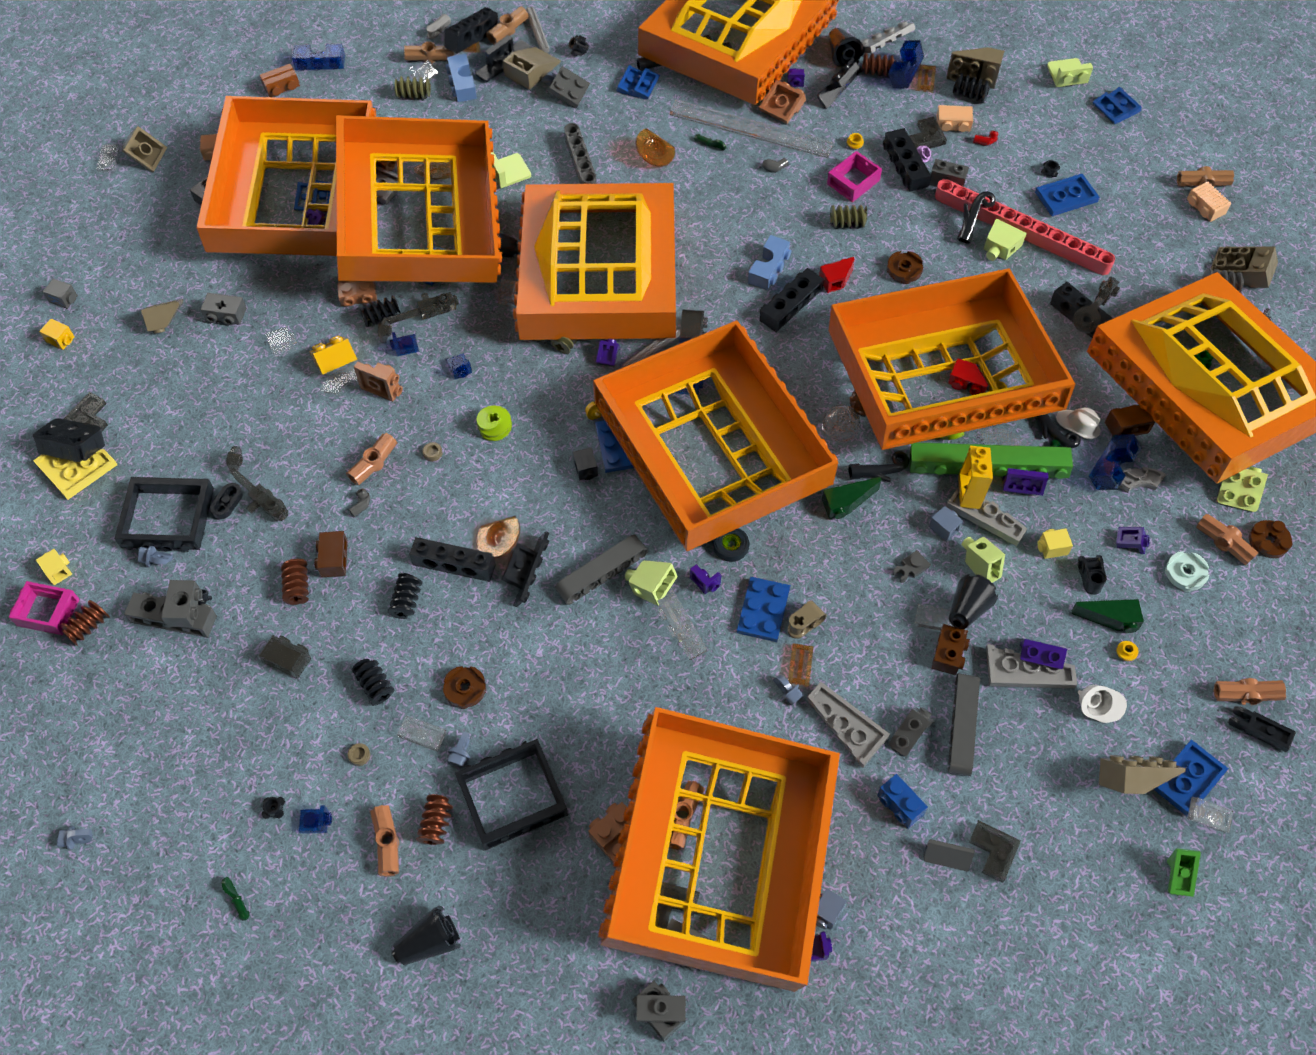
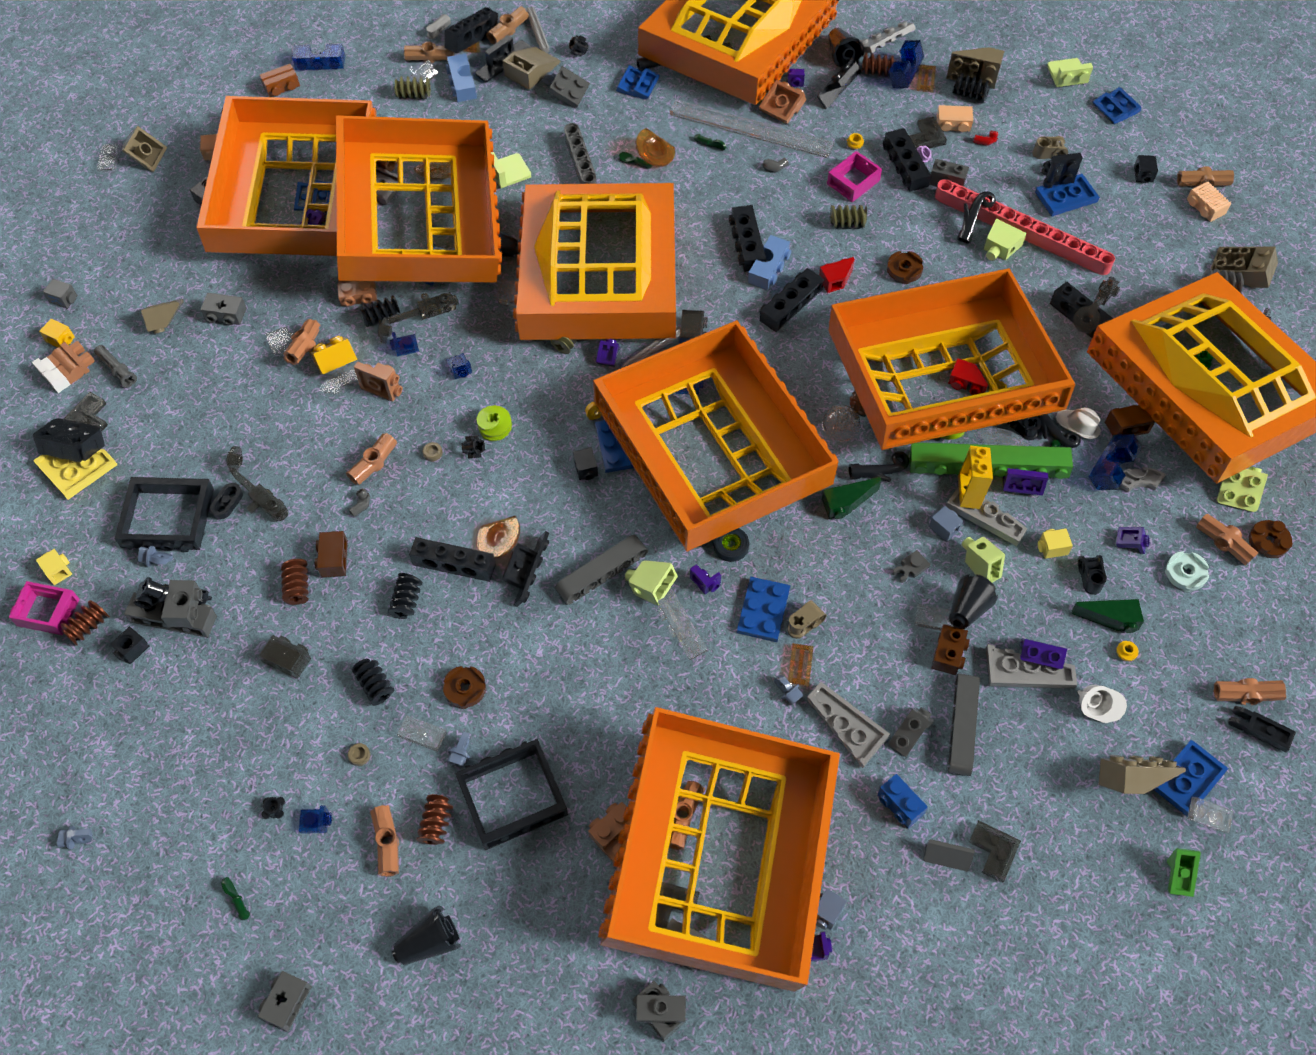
(64, 365): none -> nougat hips
(118, 370): none -> dark grey pin
(127, 638): none -> black brick
(150, 593): none -> black piece
(283, 1014): none -> dark grey brick
(302, 342): none -> nougat piece
(473, 446): none -> black gear
(627, 158): none -> dark green piece
(747, 236): none -> black brick
(1023, 425): none -> black piece
(1049, 146): none -> dark tan piece
(1067, 171): none -> black plate
(1145, 168): none -> black brick

